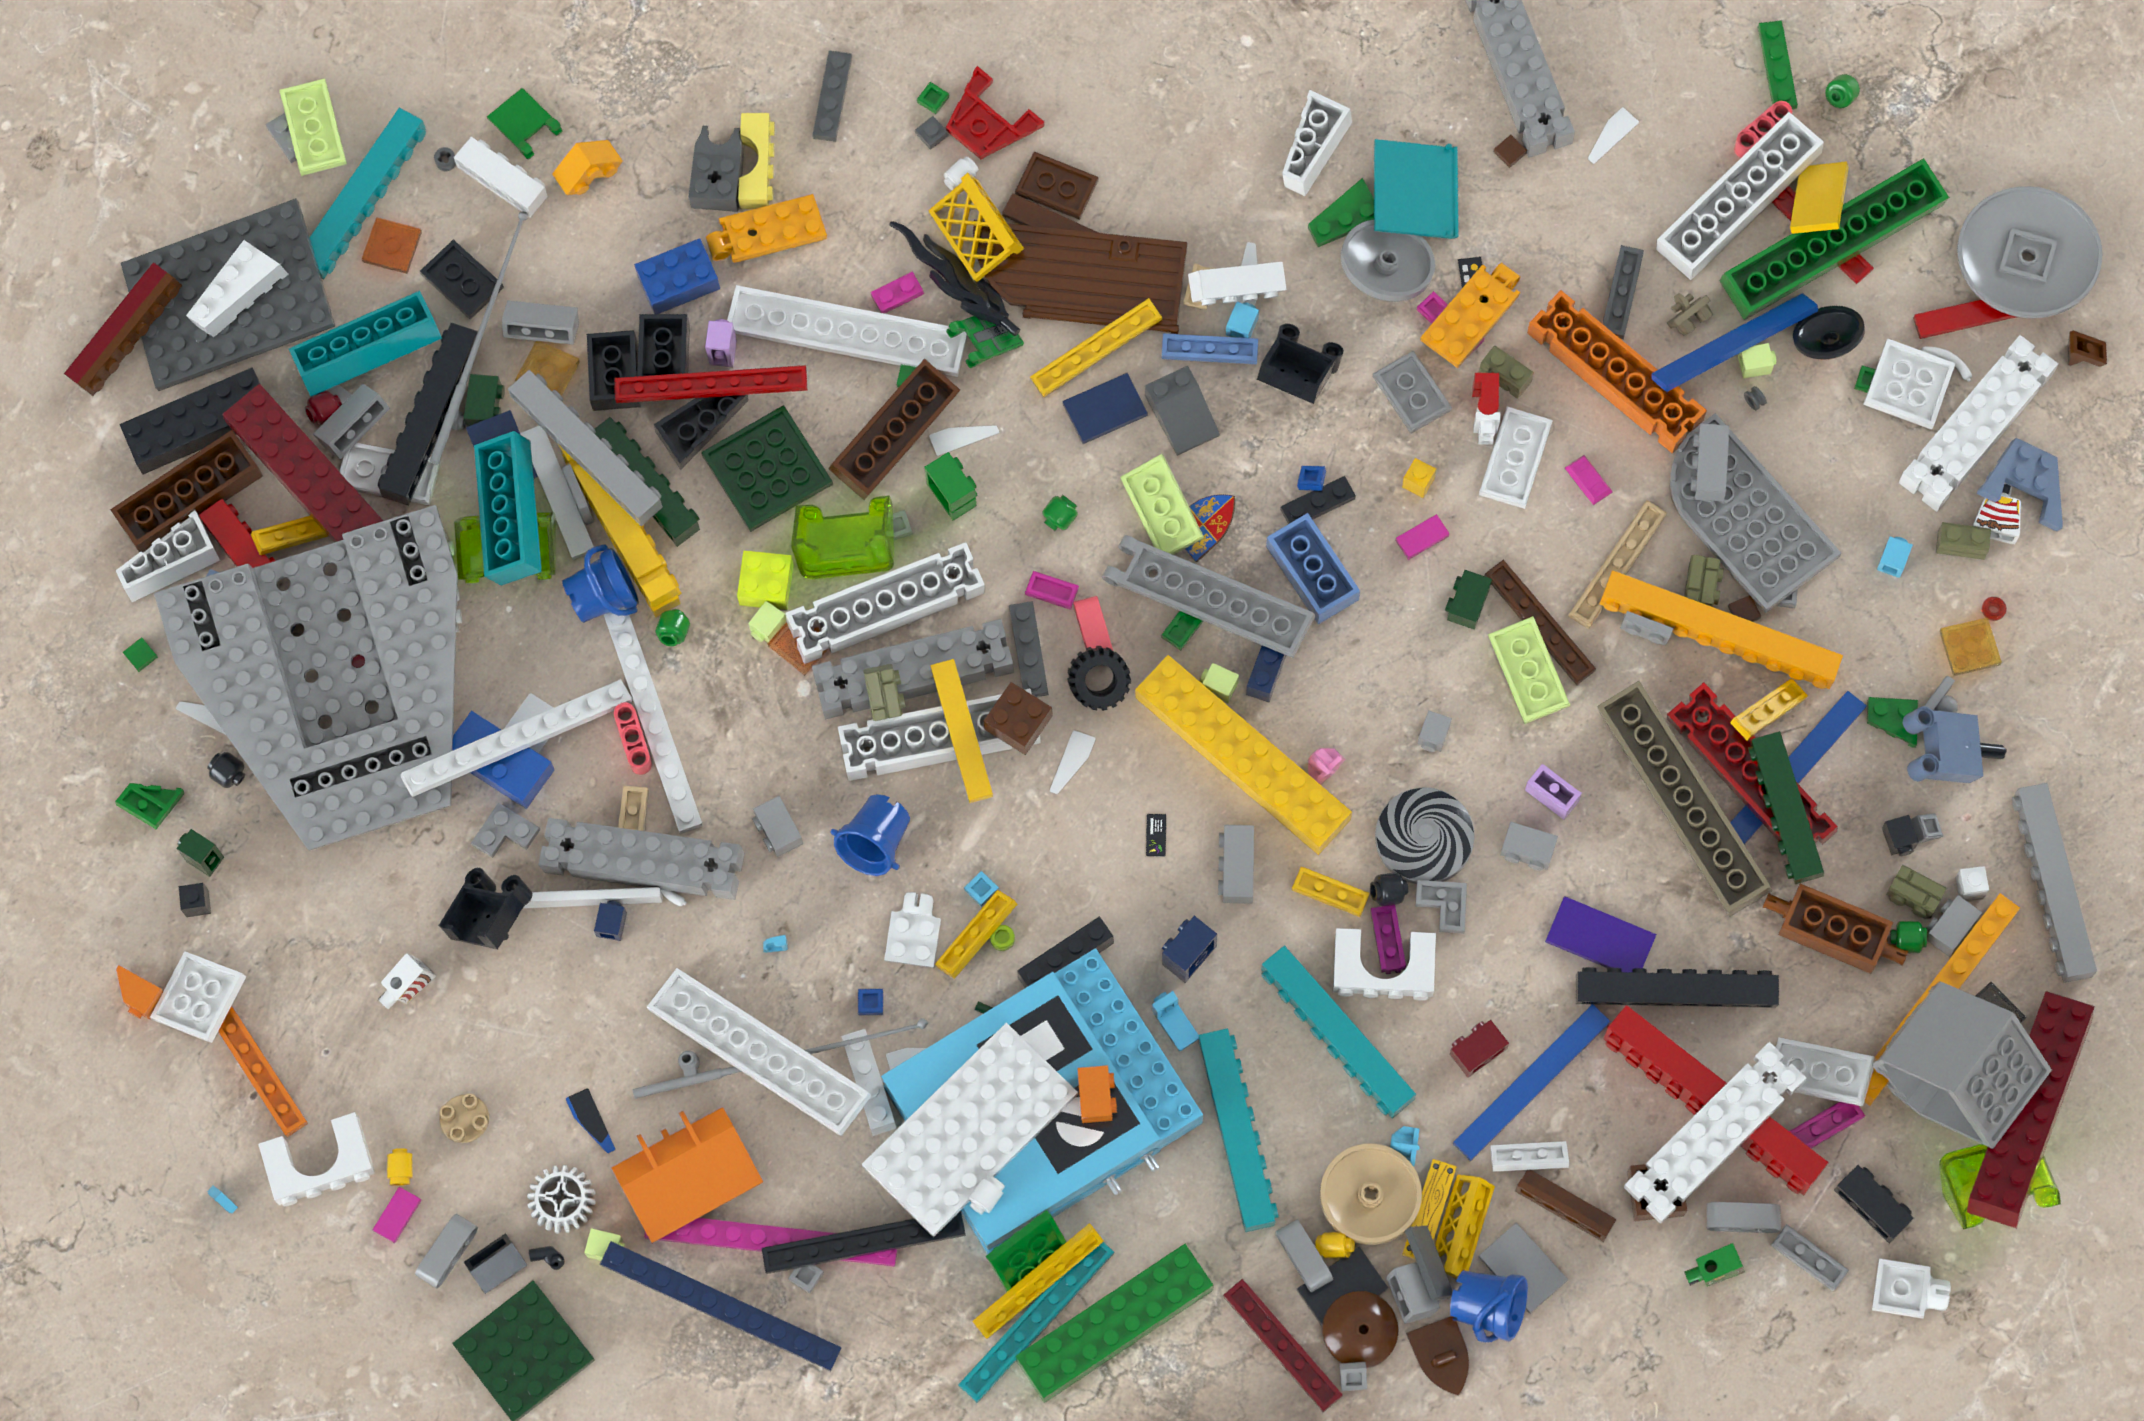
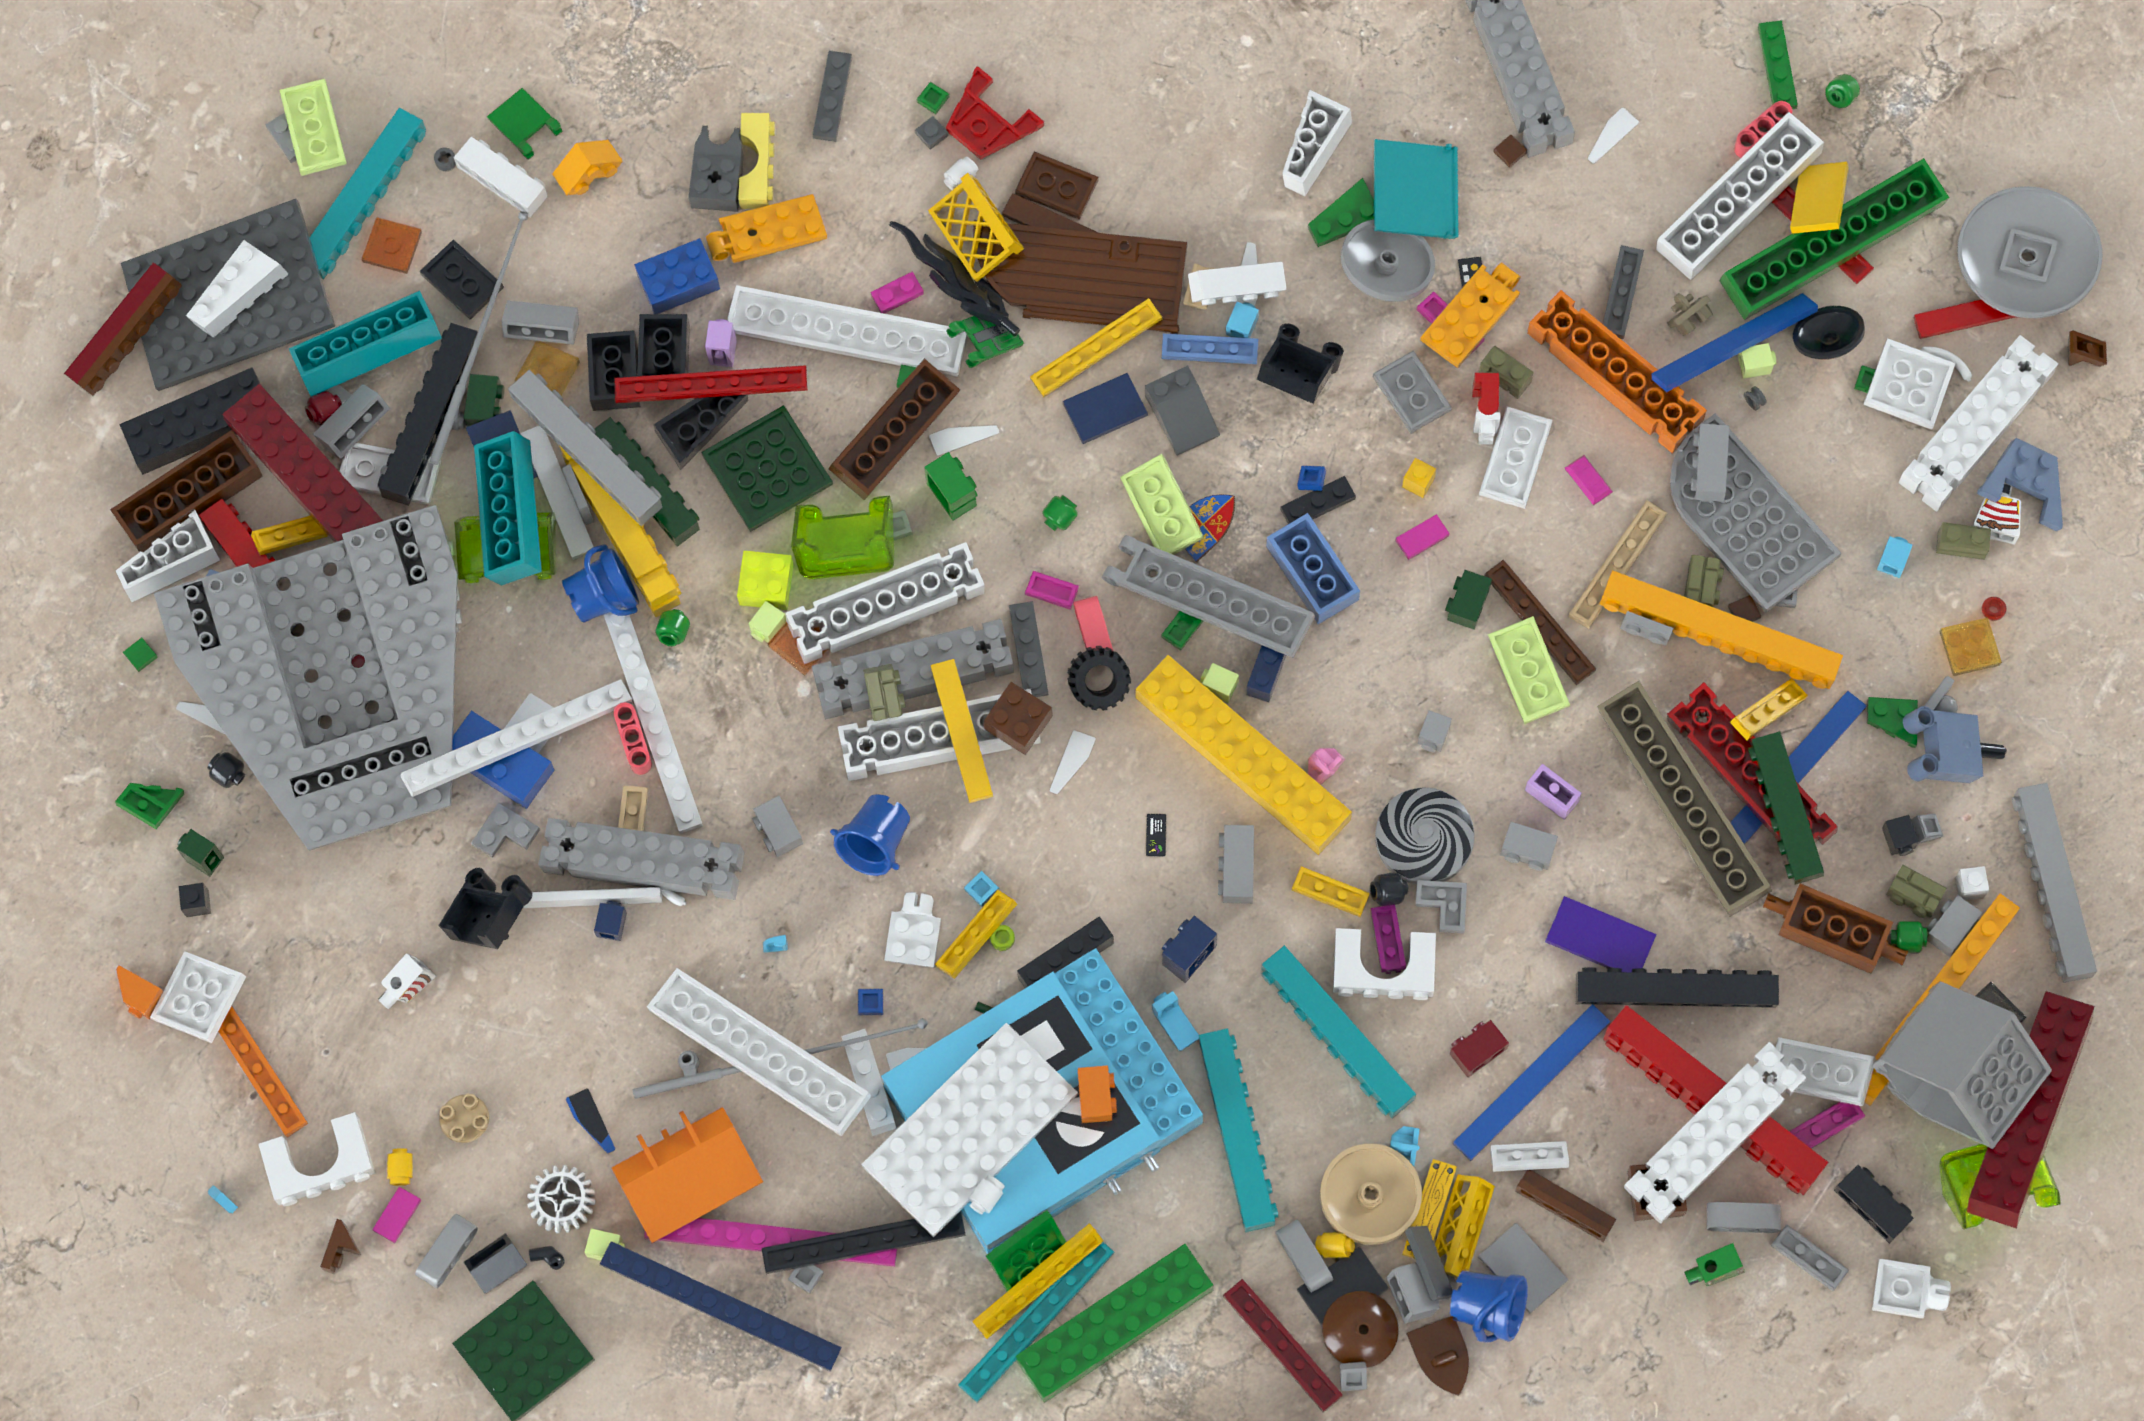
(339, 1240): none -> reddish brown slope

